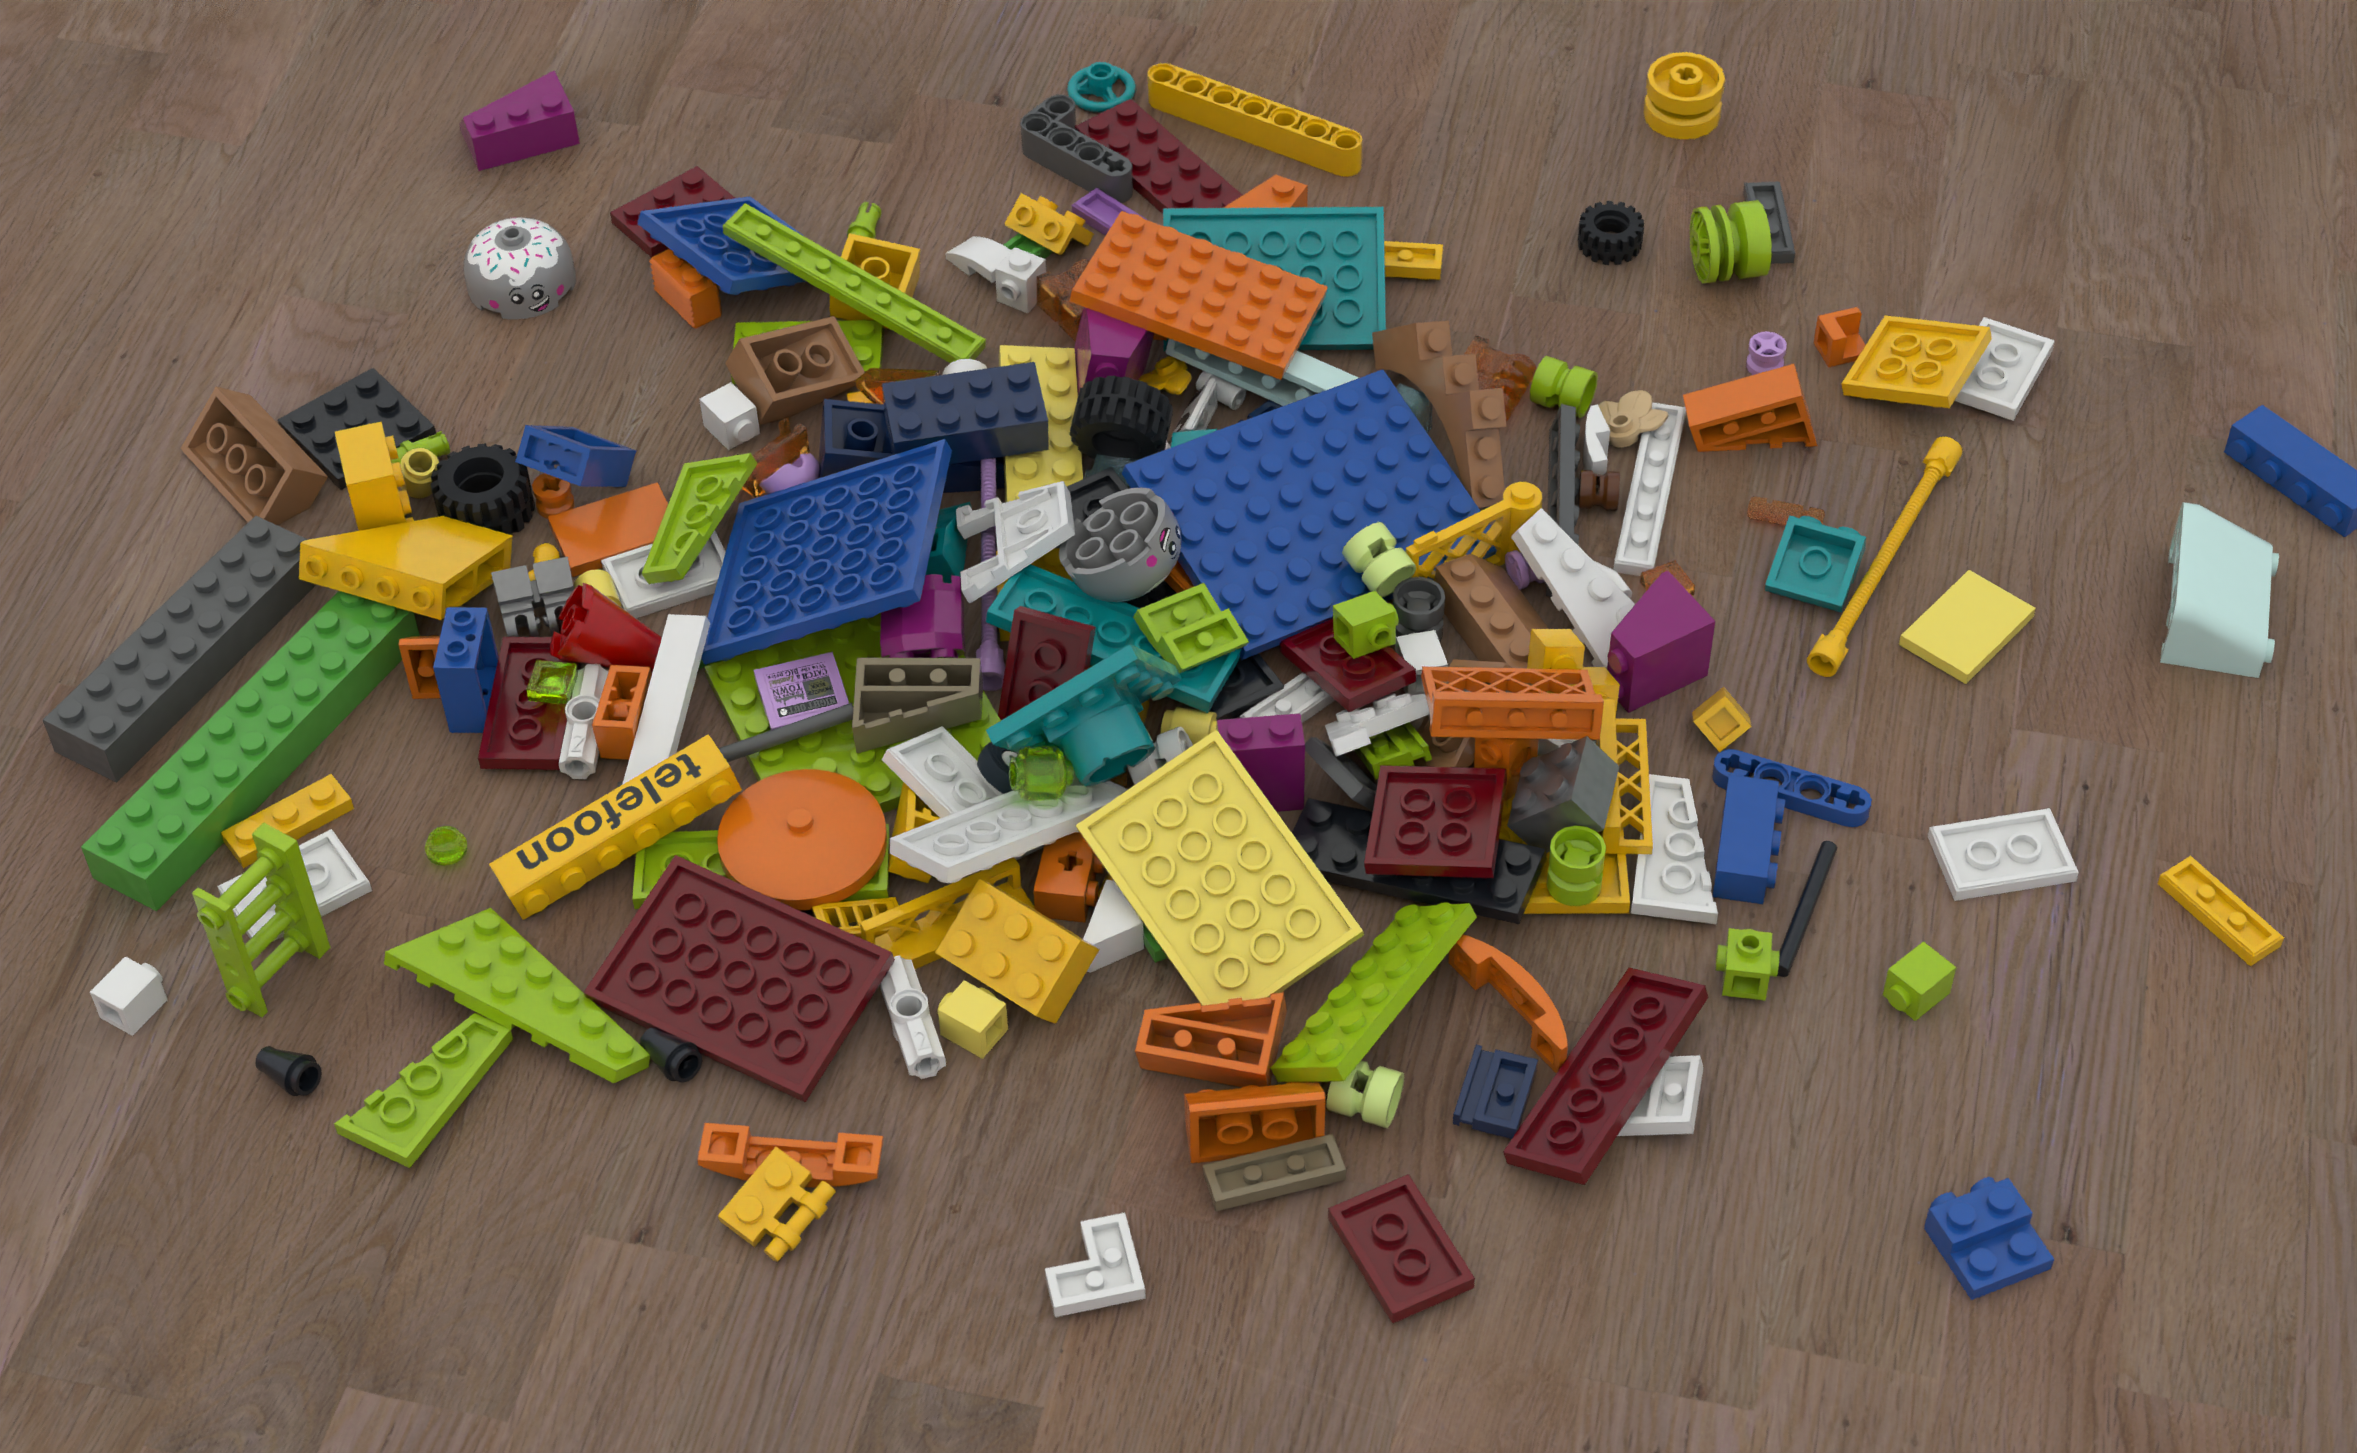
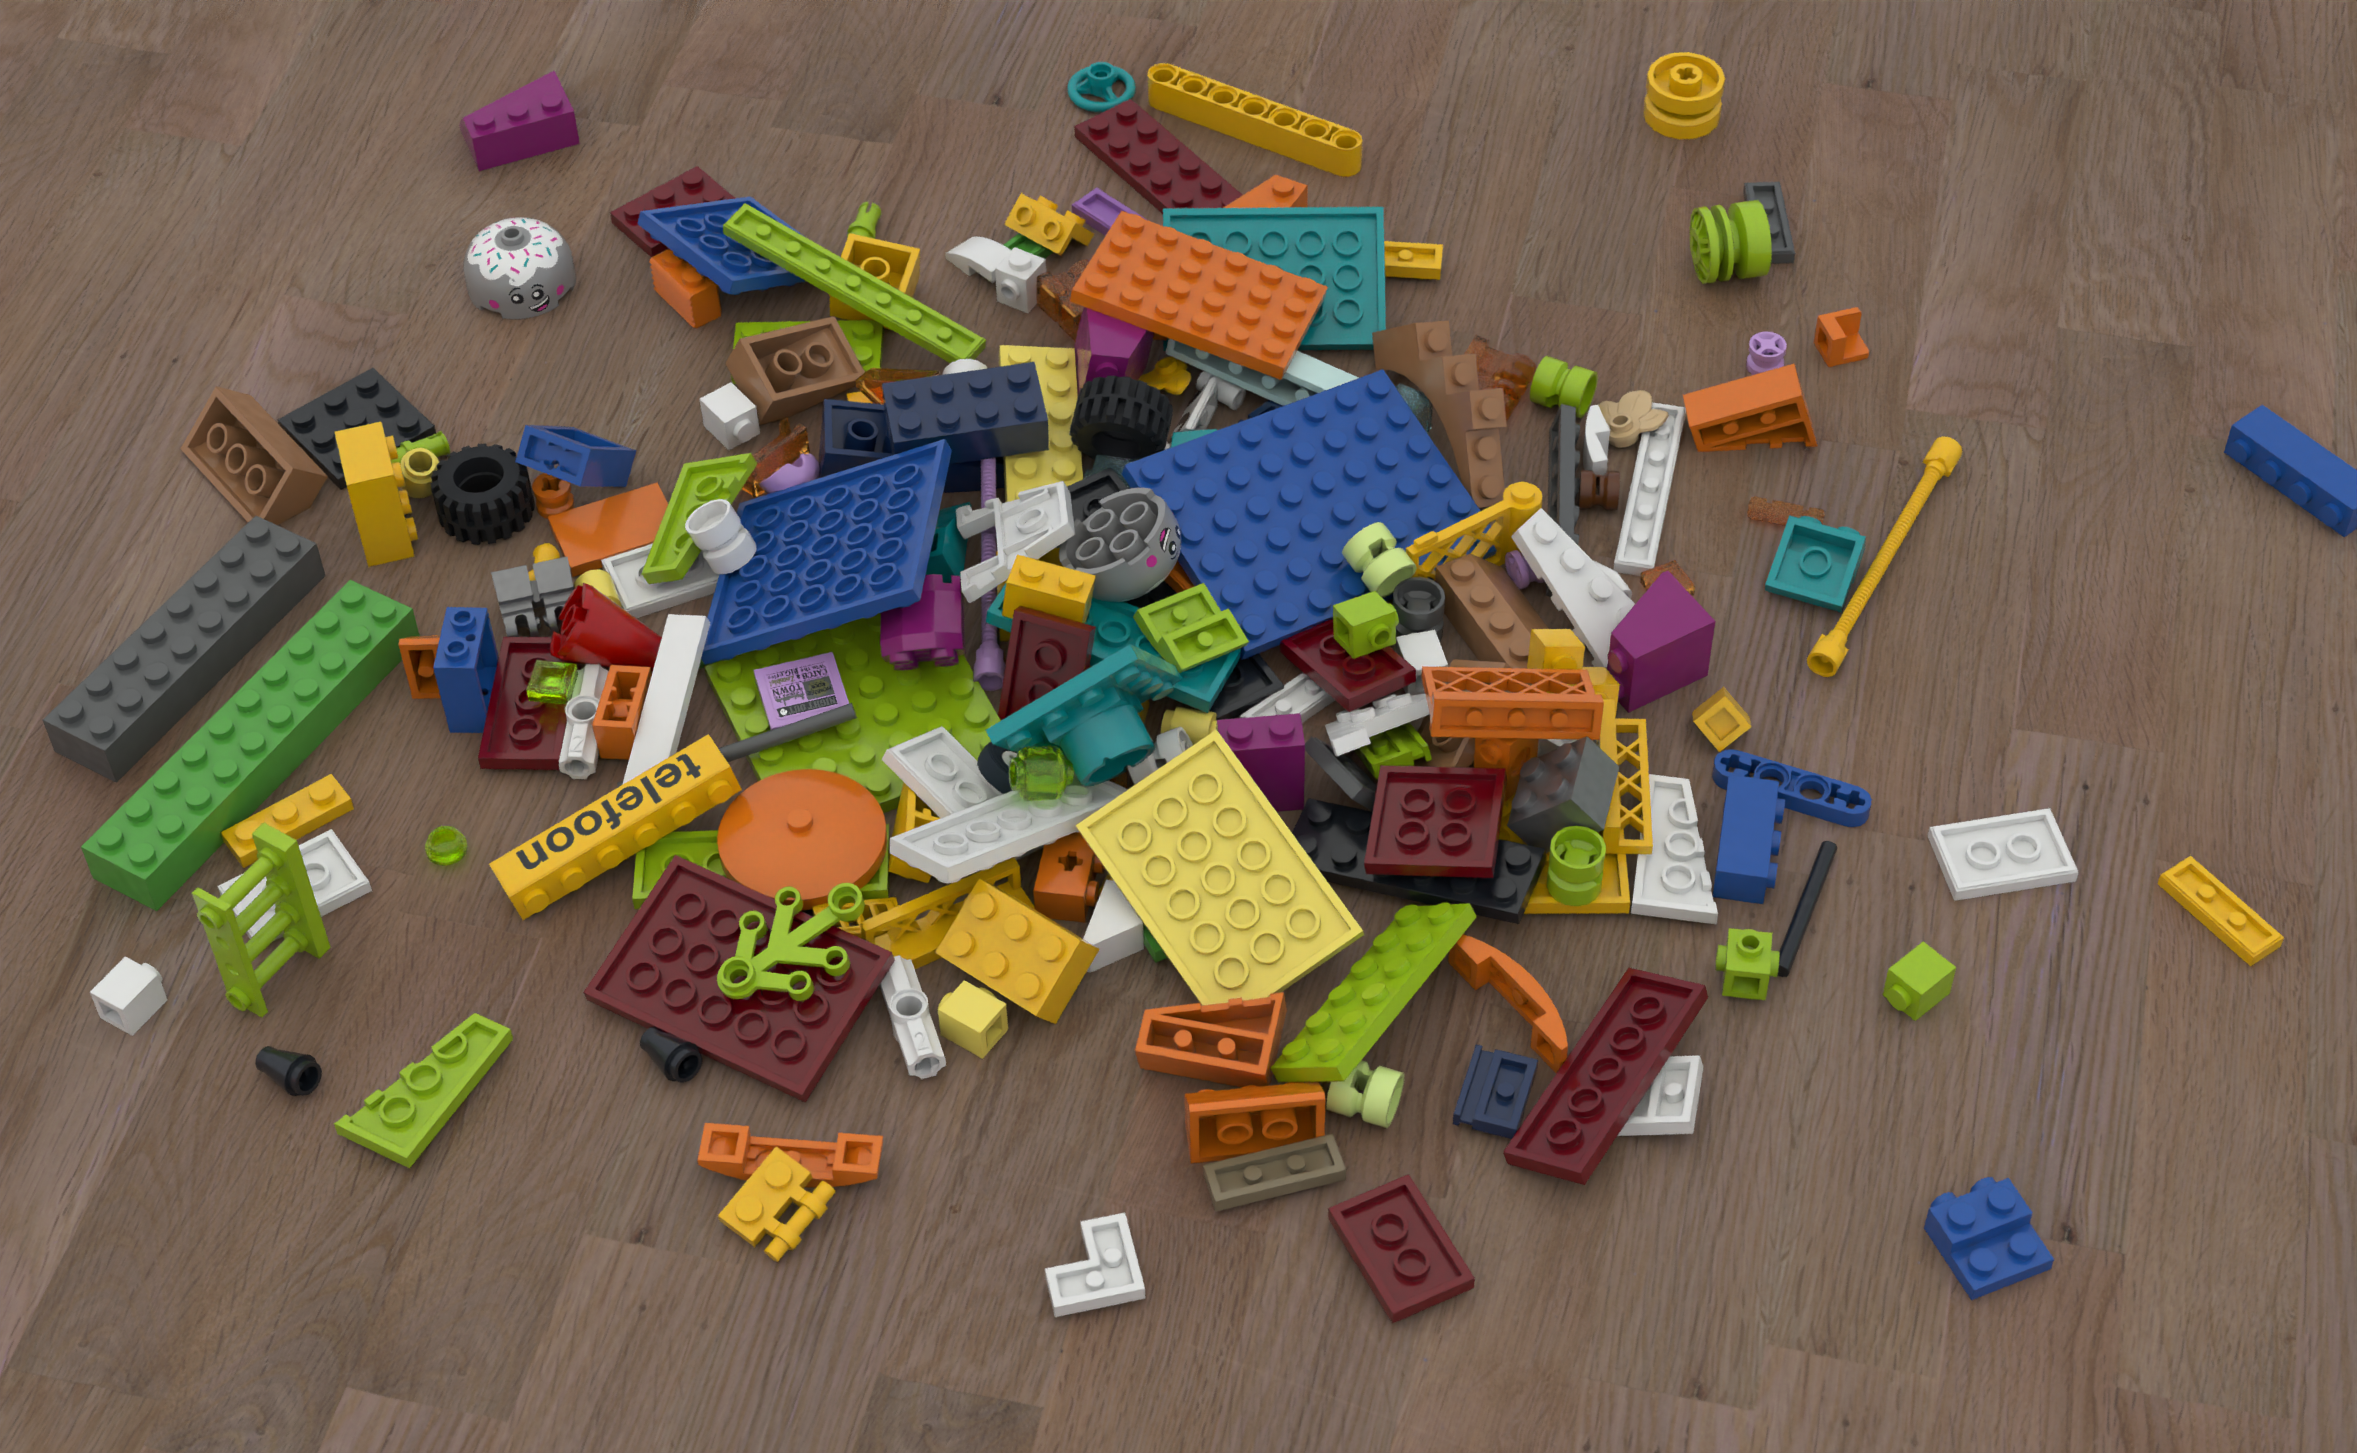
(409, 564): yellow slope -> none
(515, 985): lime wing -> none
(721, 536): none -> white wheel
(787, 946): none -> lime plant
(913, 696): dark tan wedge -> none
(1048, 589): none -> yellow brick
(1054, 143): dark grey beam -> none
(1608, 246): black tyre -> none
(1916, 361): yellow plate -> none
(1967, 626): light yellow tile -> none
(2005, 370): white plate -> none
(2218, 595): light aqua windscreen -> none

